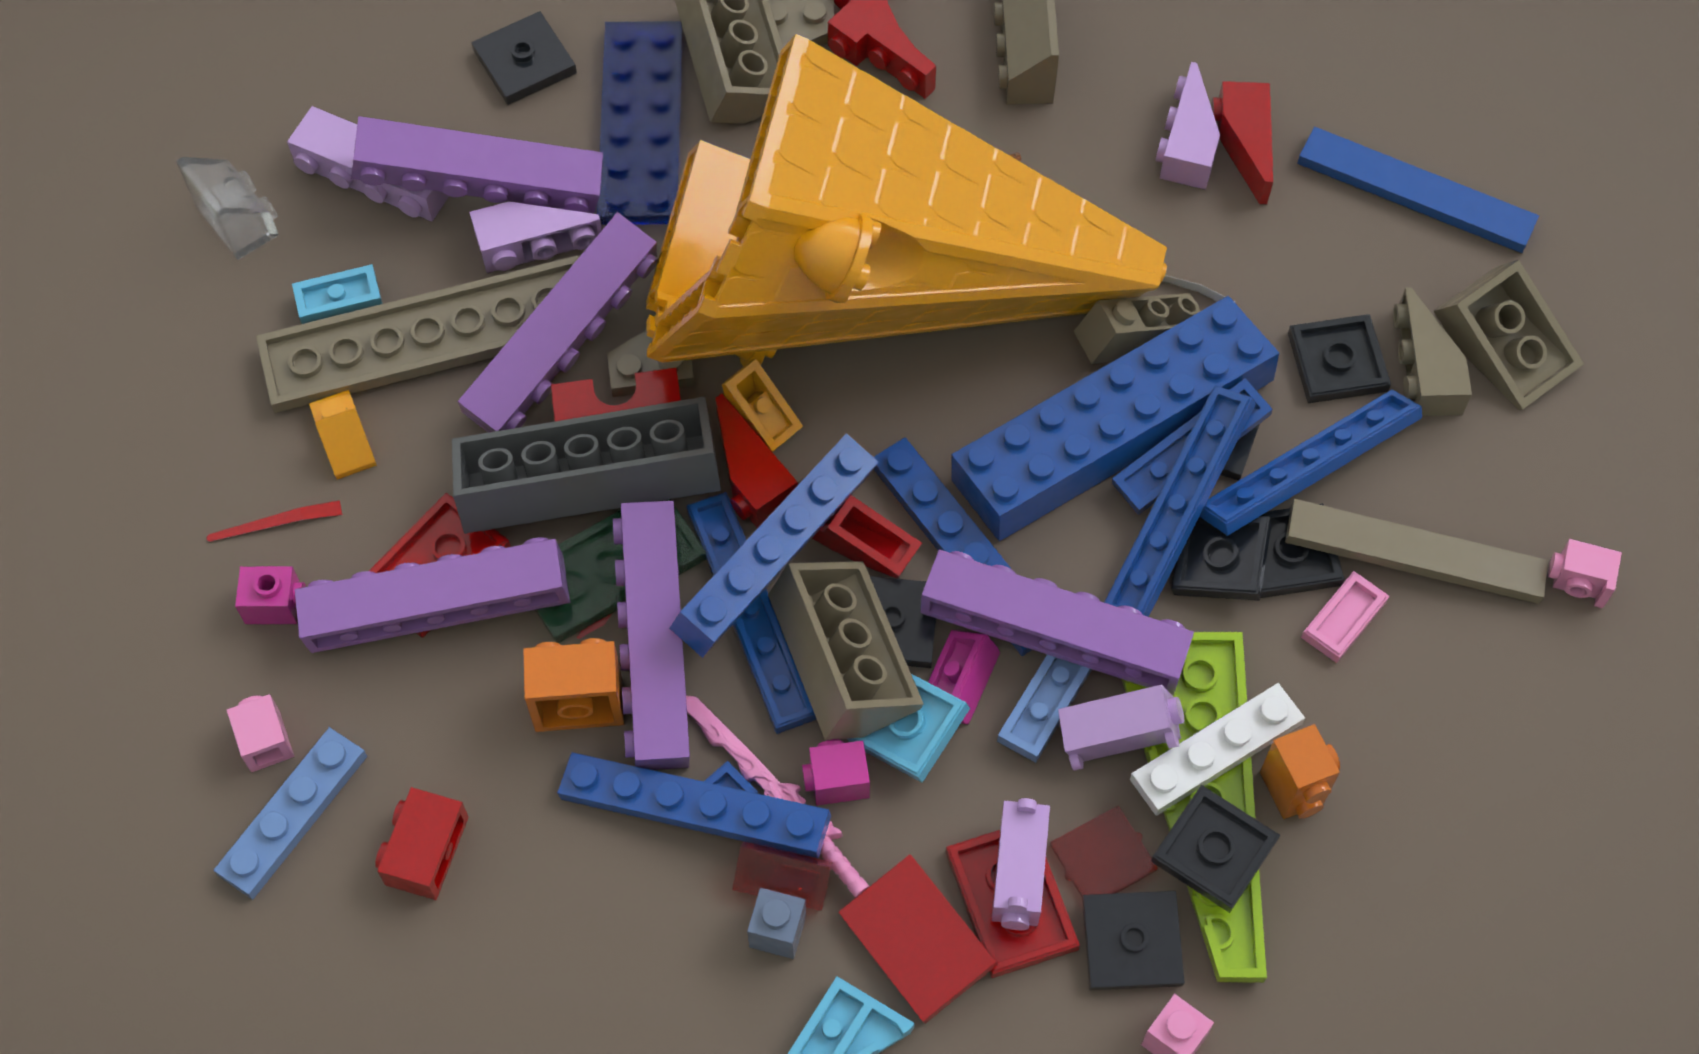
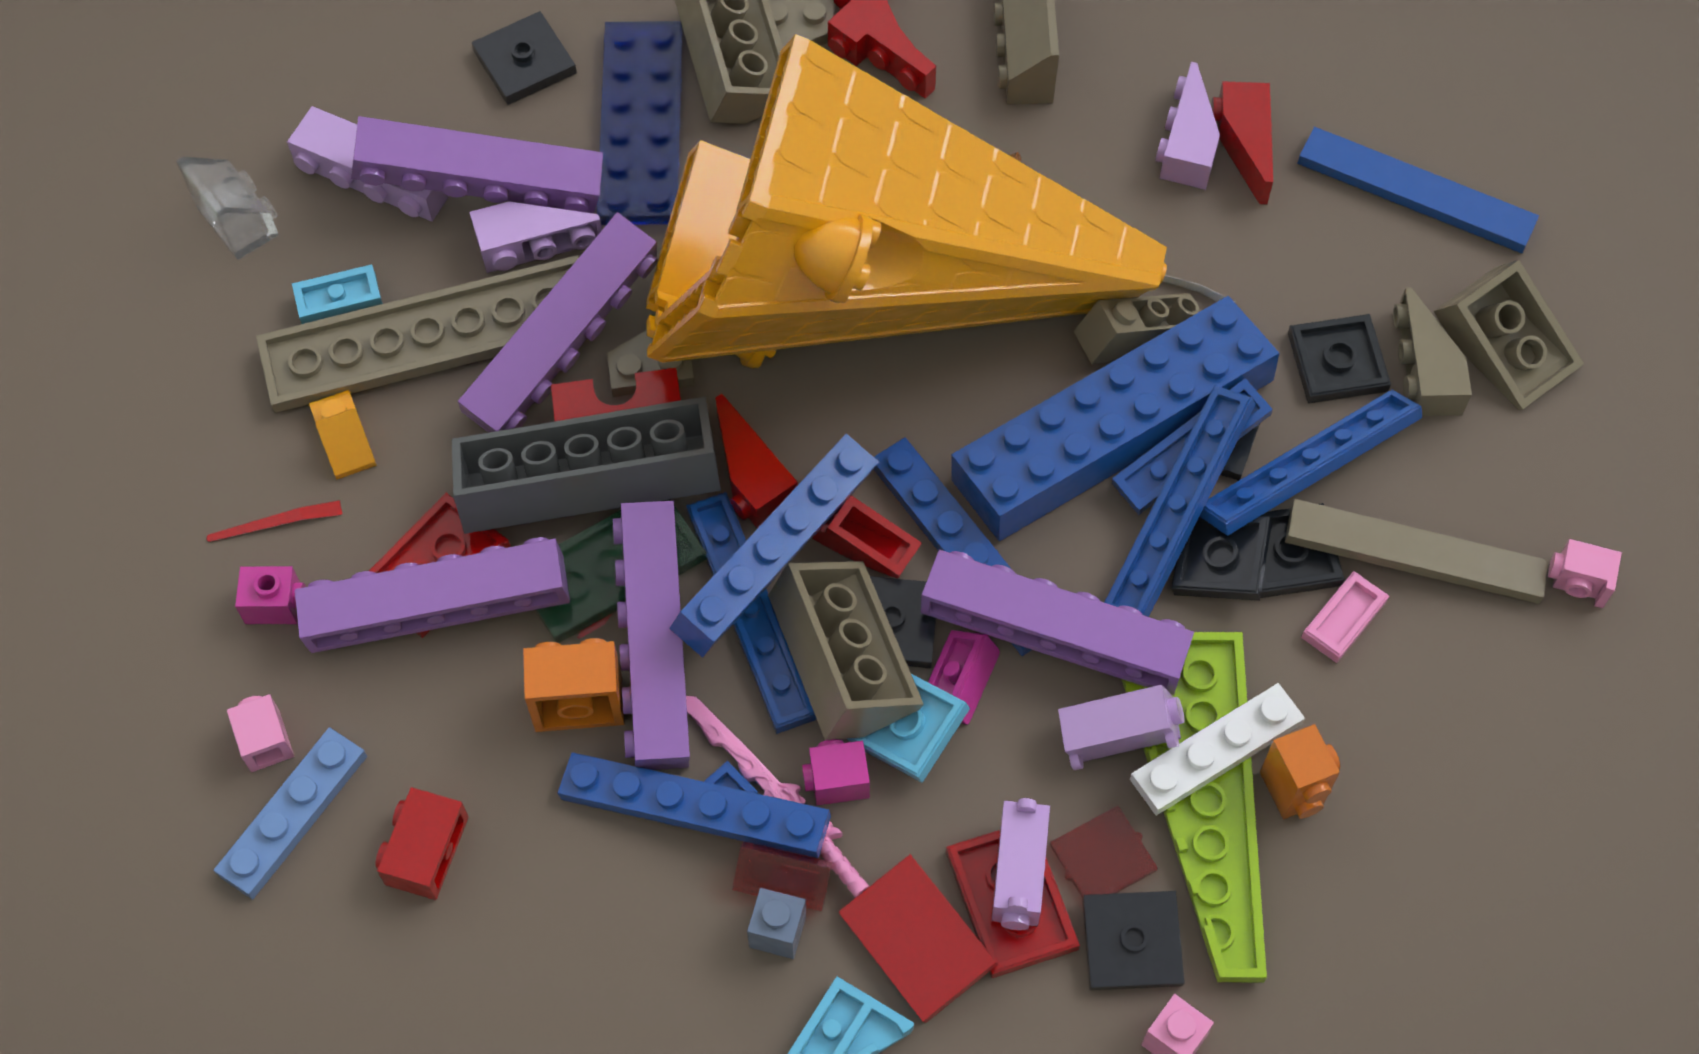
(761, 405): light orange slope -> none
(1037, 712): medium blue plate -> none
(1215, 848): black plate -> none

